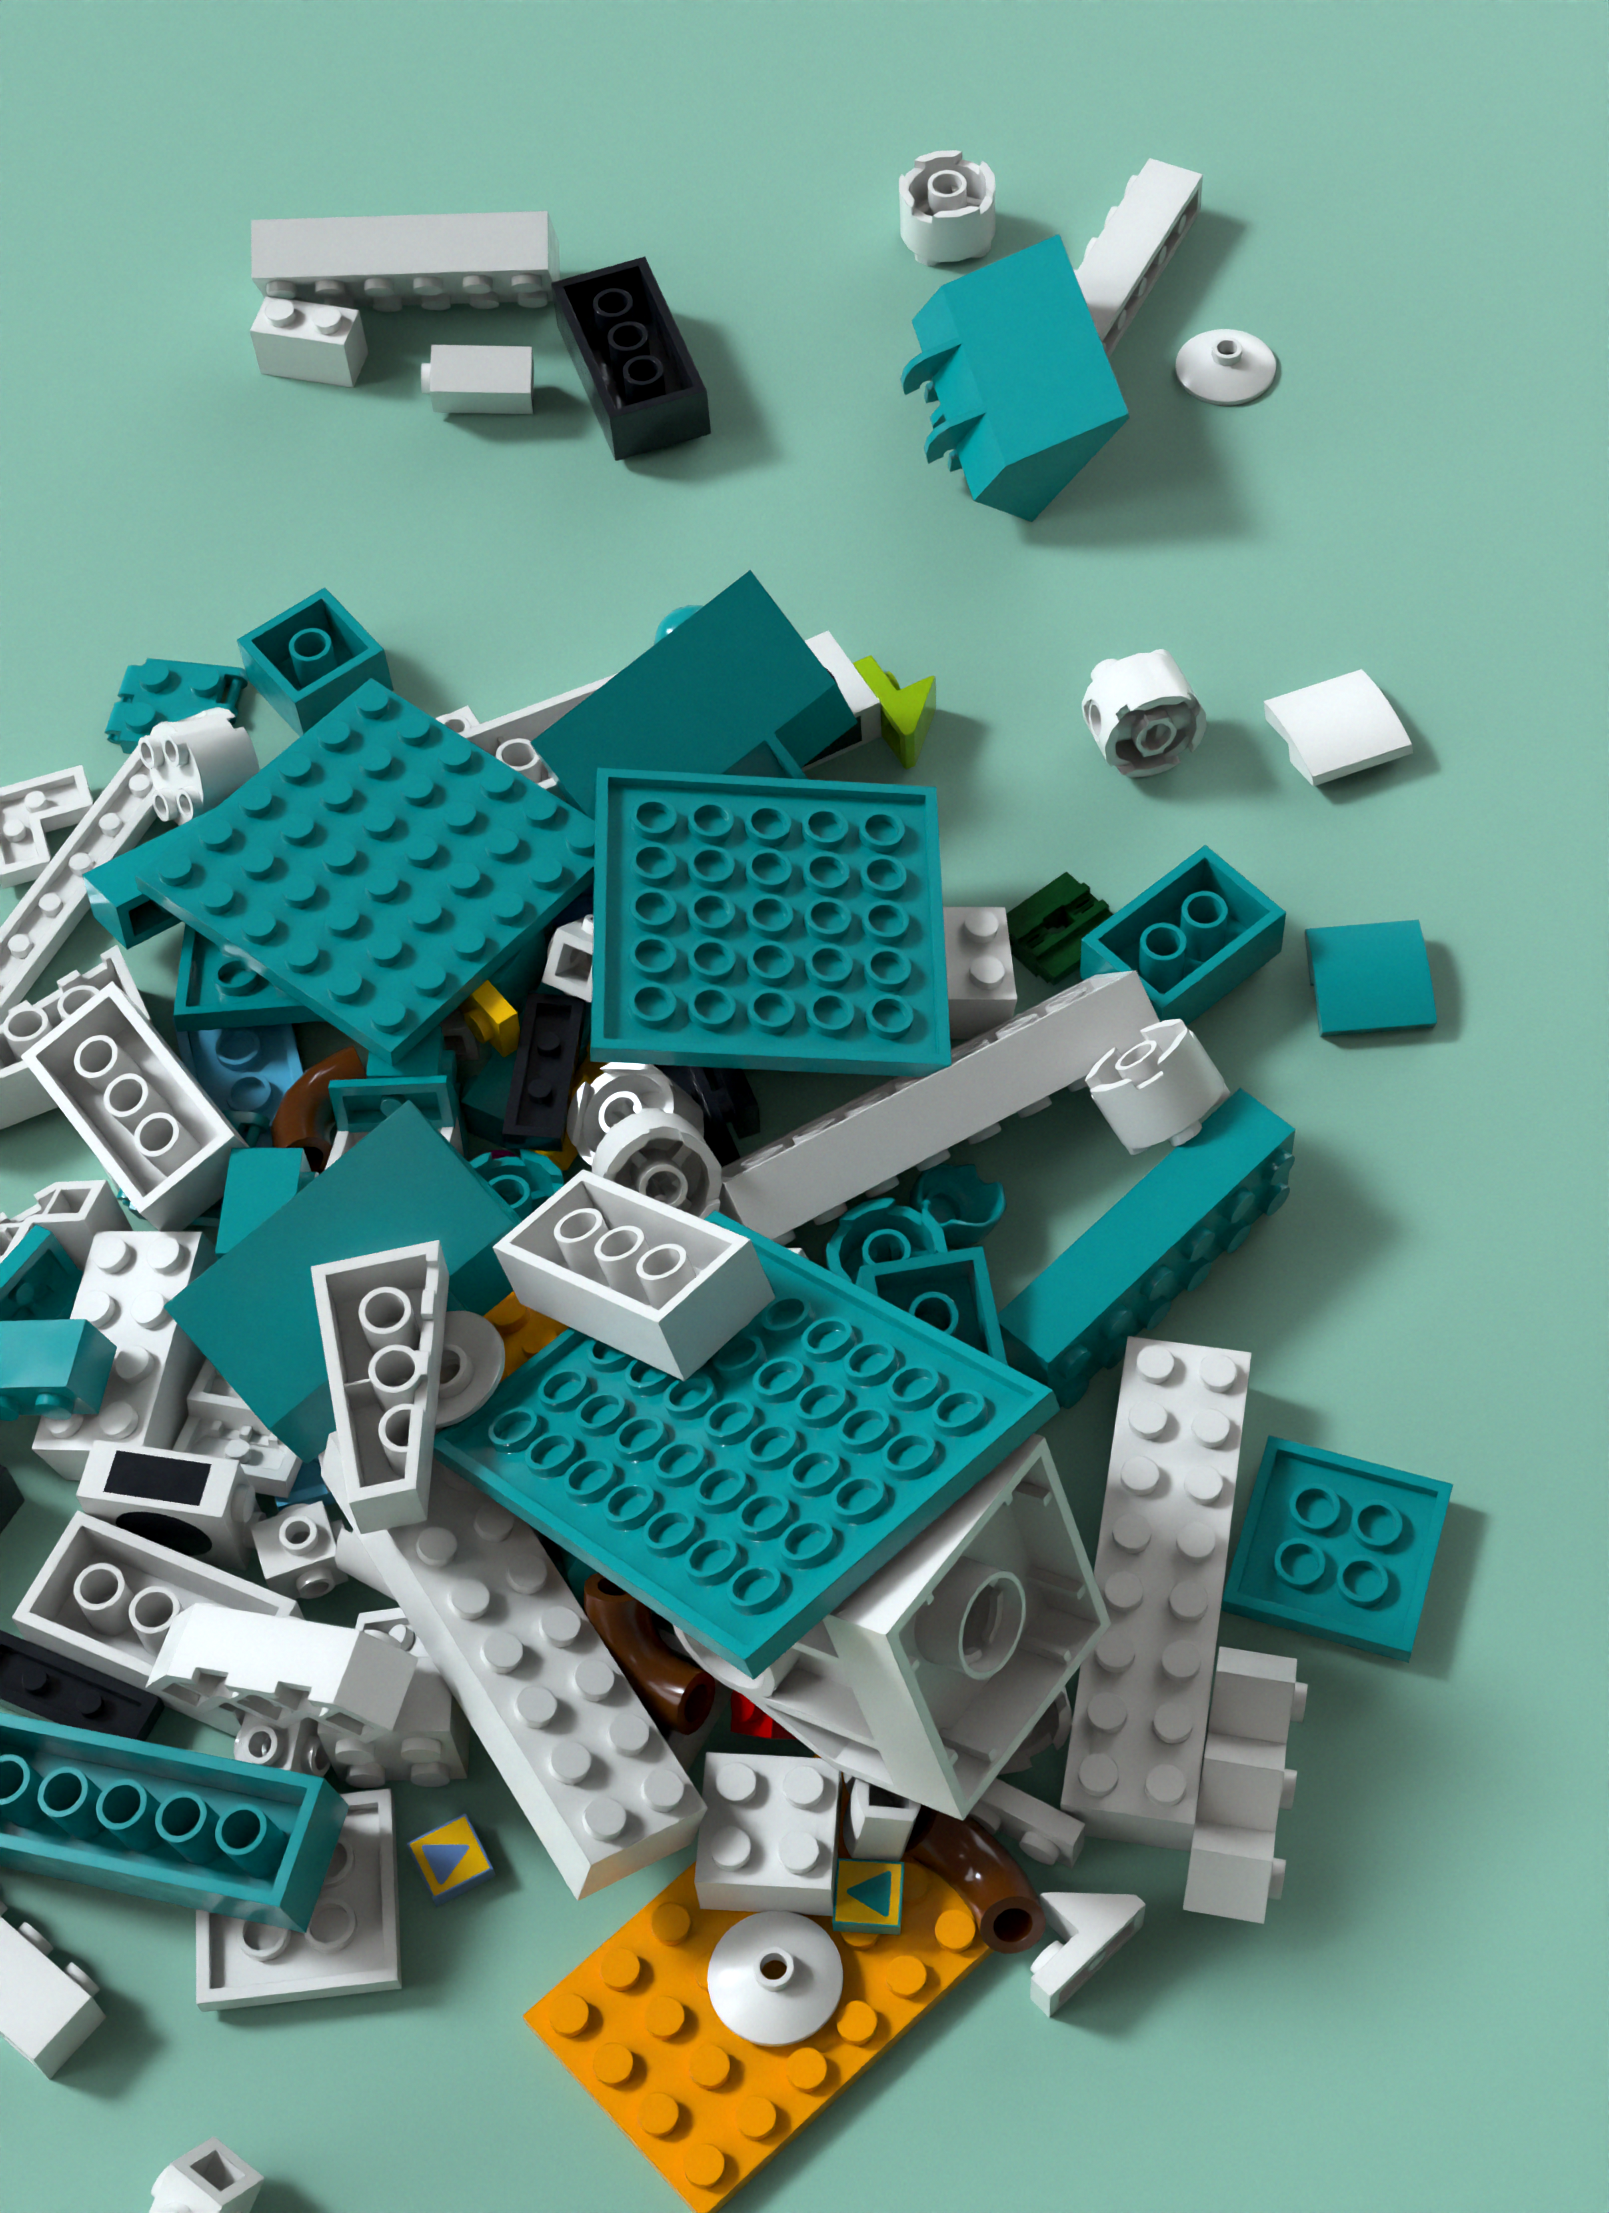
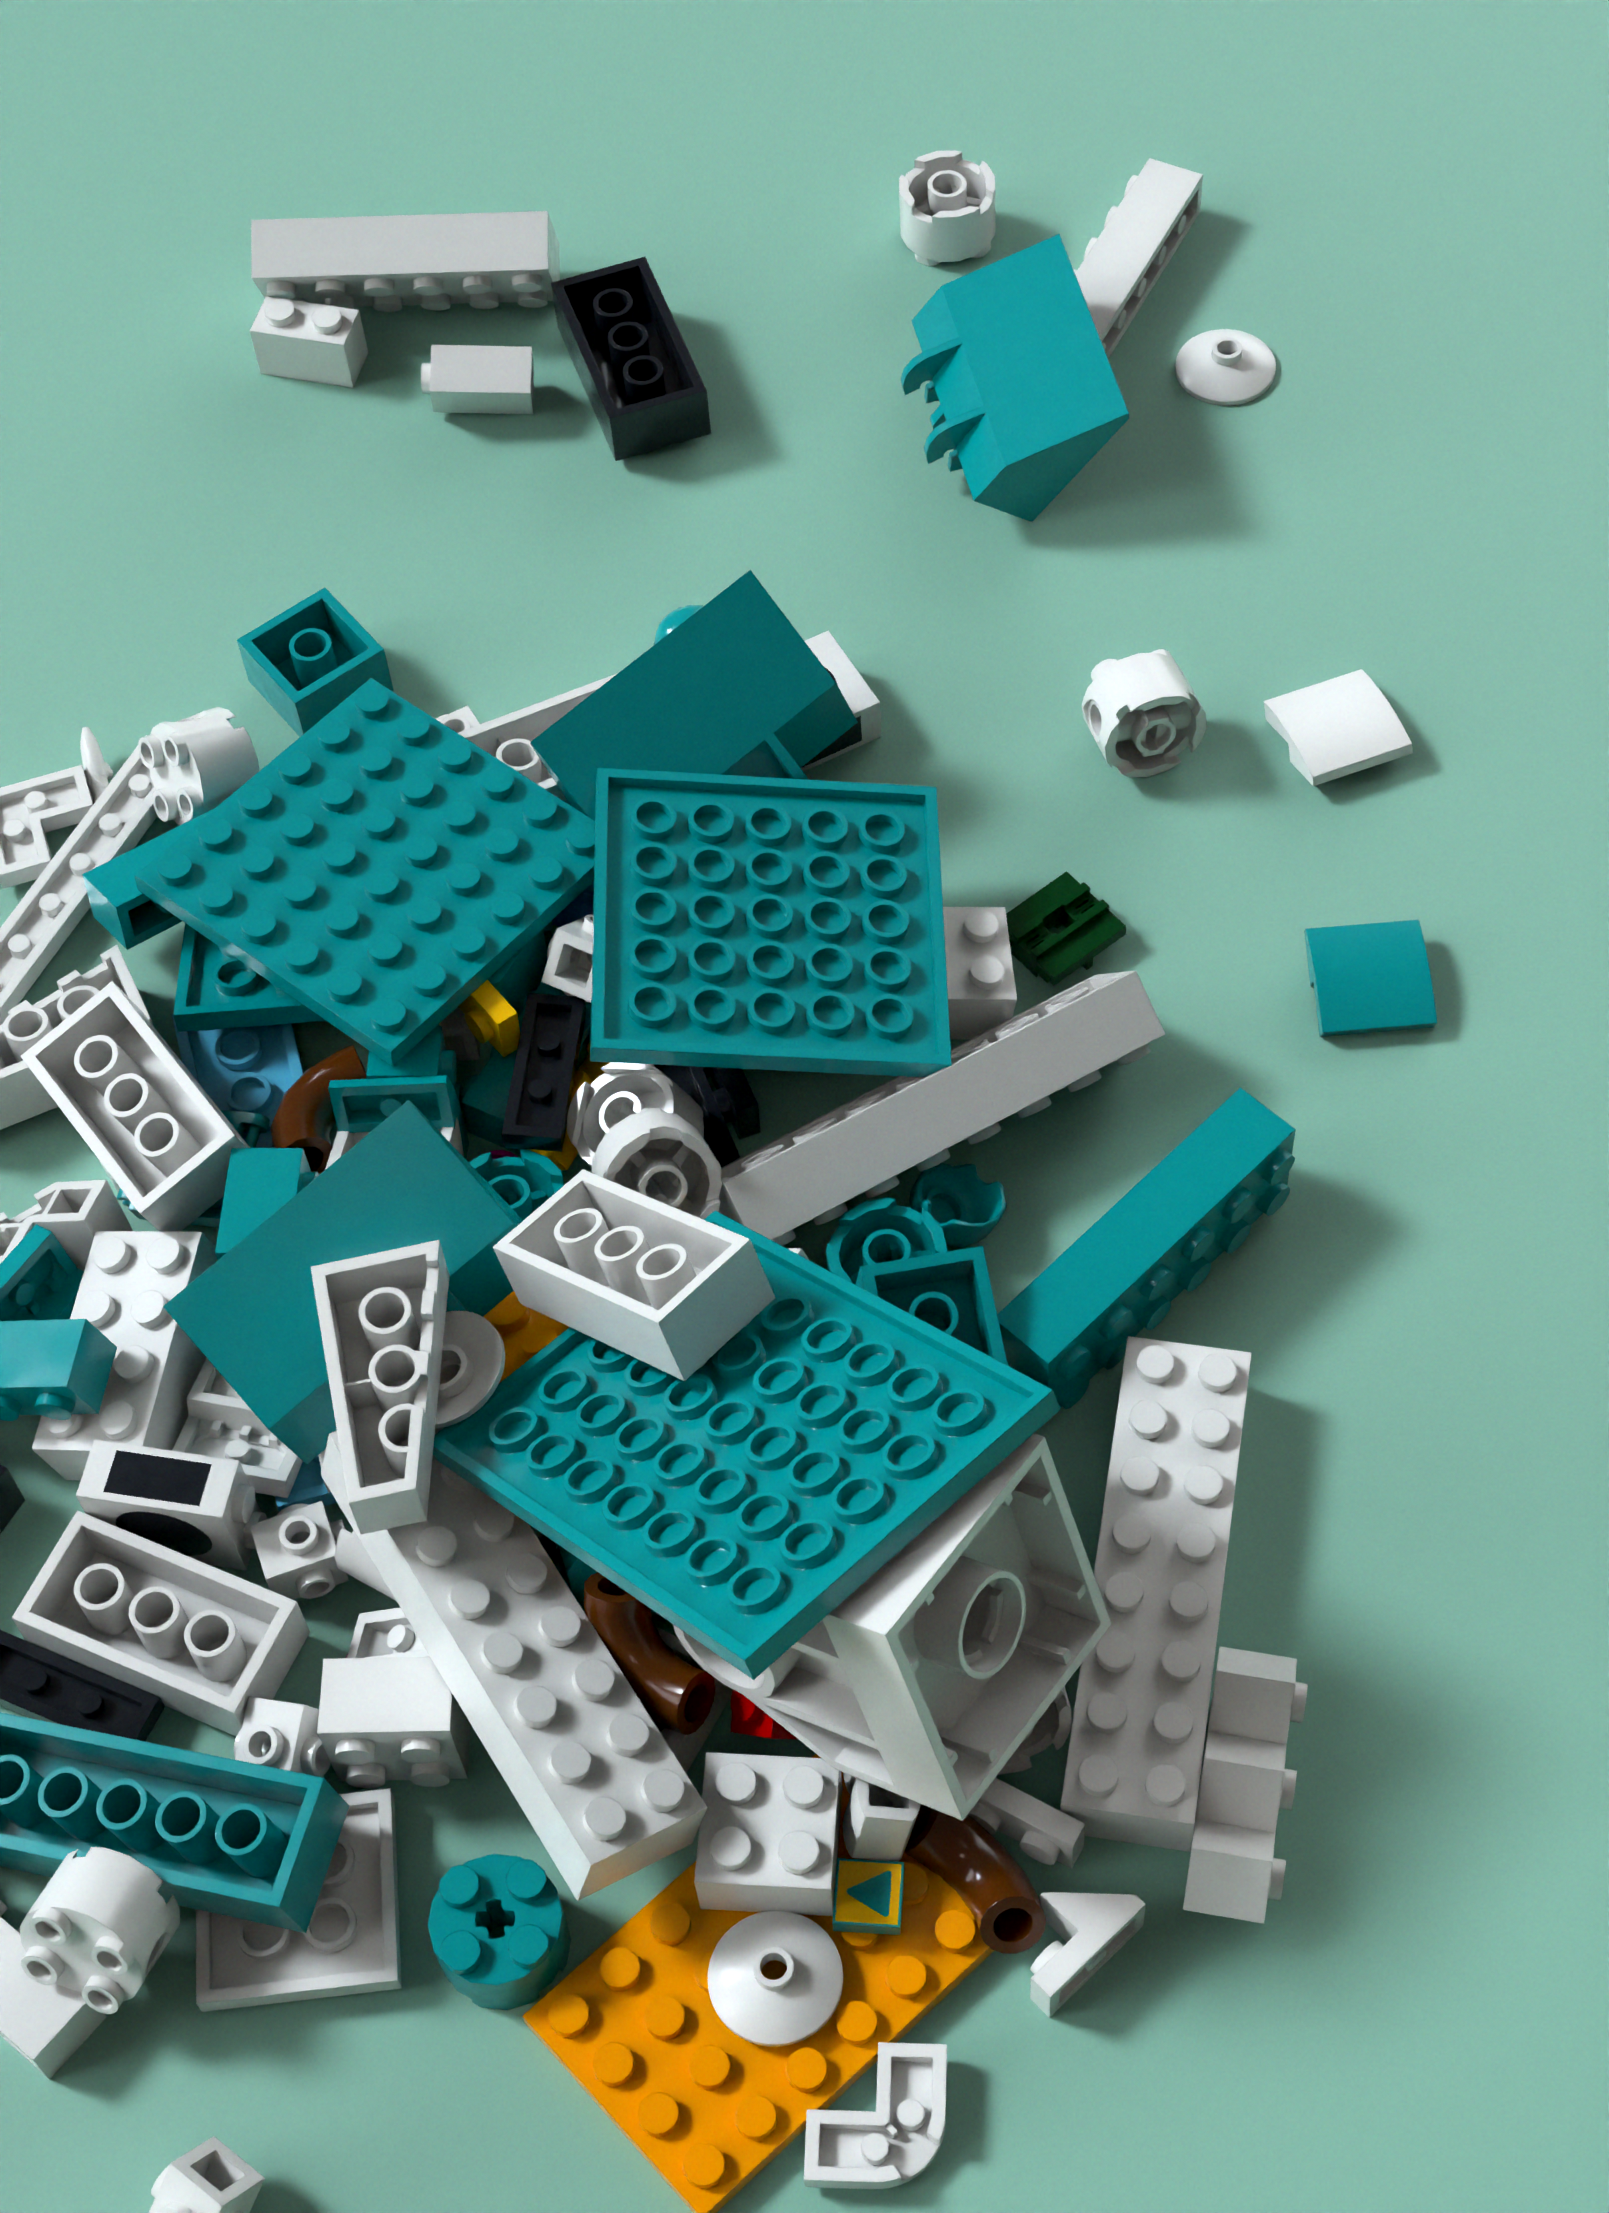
(95, 768): none -> white helmet
(98, 1927): none -> white brick
(169, 693): teal plate -> none
(284, 1669): white brick -> none
(451, 1860): tile -> none
(494, 1894): none -> teal brick
(886, 2144): none -> white plate
(904, 711): lime slope -> none
(1157, 1087): white brick -> none
(1189, 936): teal brick -> none
(1337, 1548): teal plate -> none

